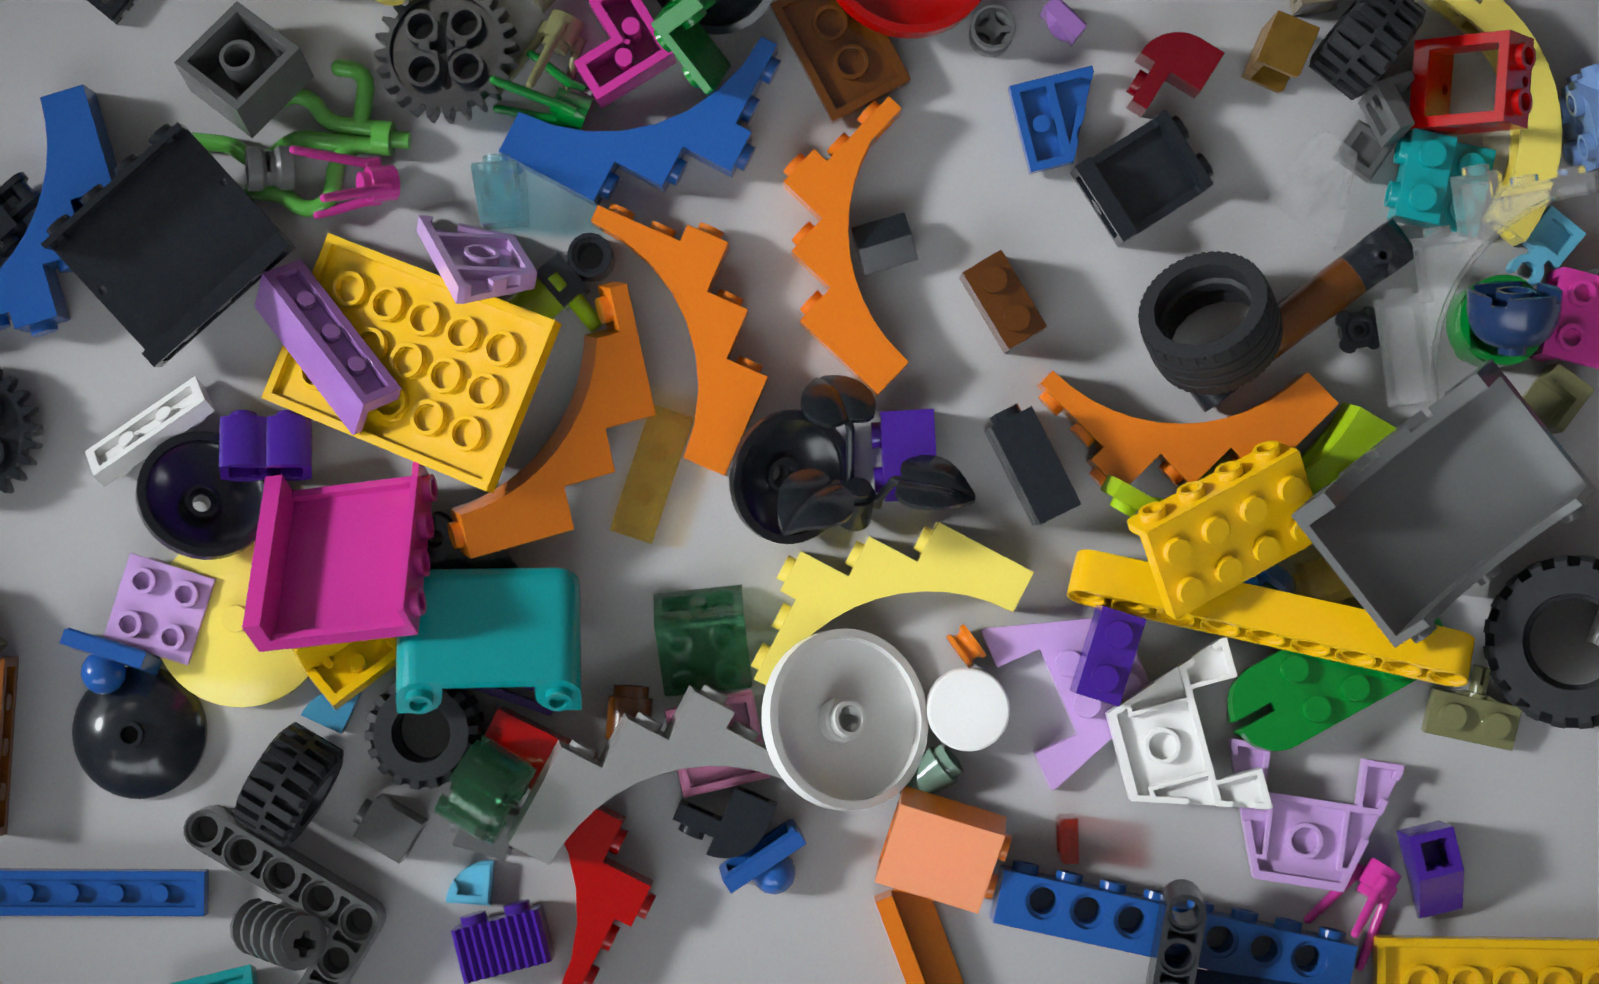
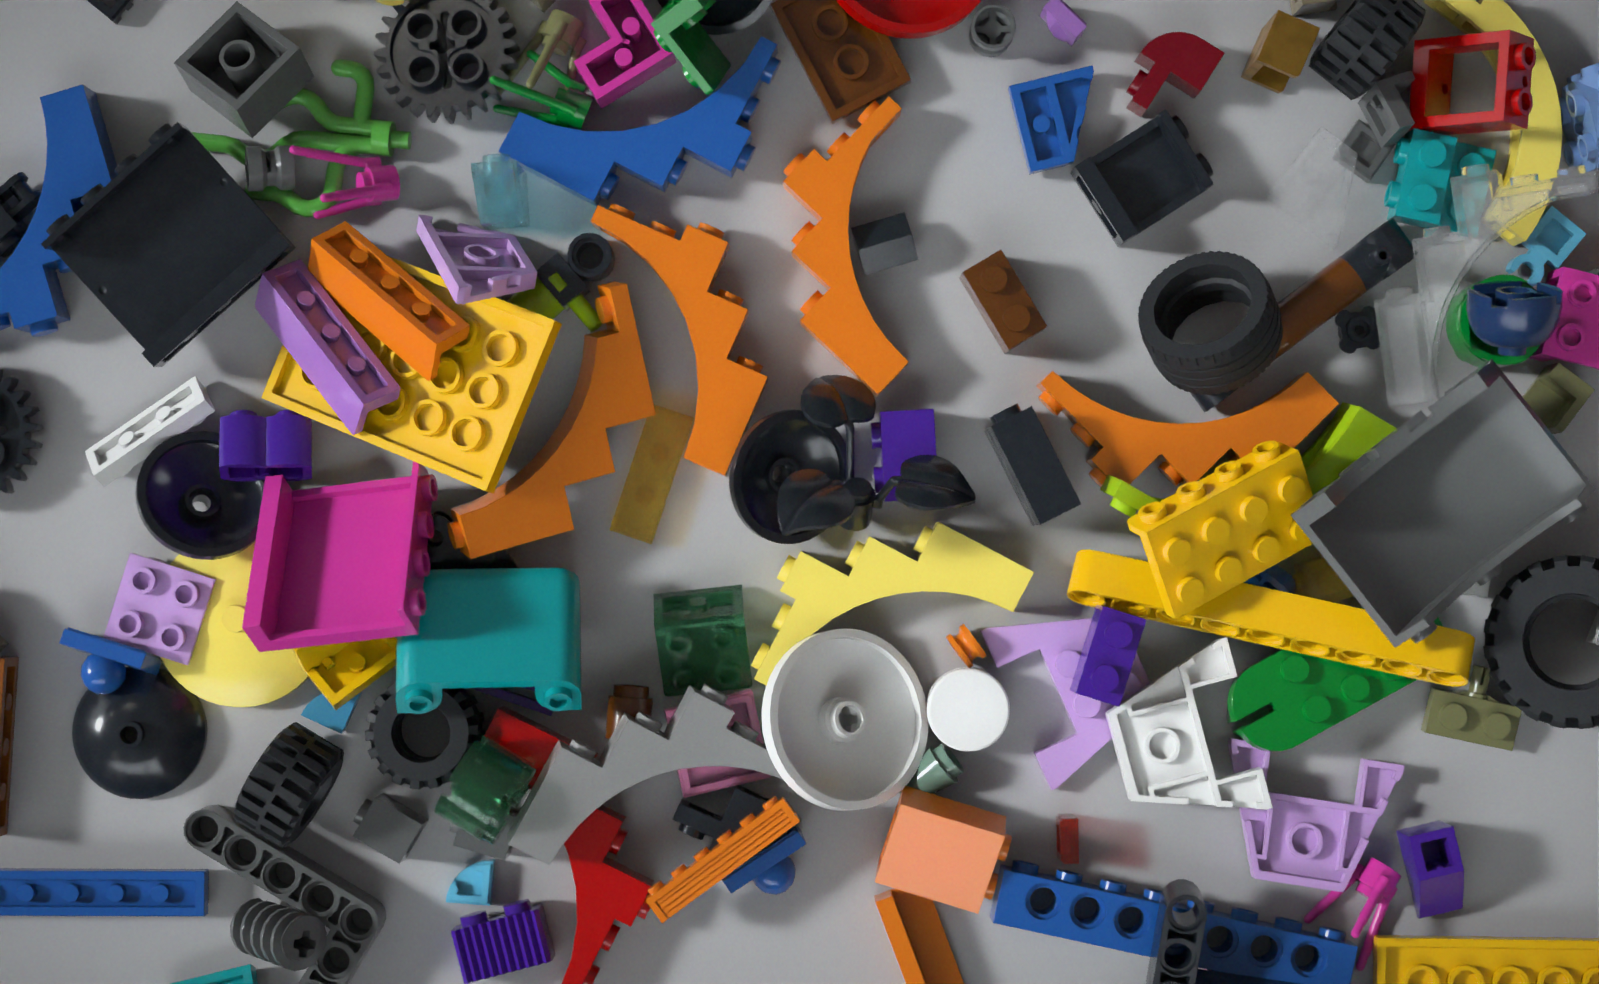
(385, 298): none -> orange panel
(721, 860): none -> orange piece

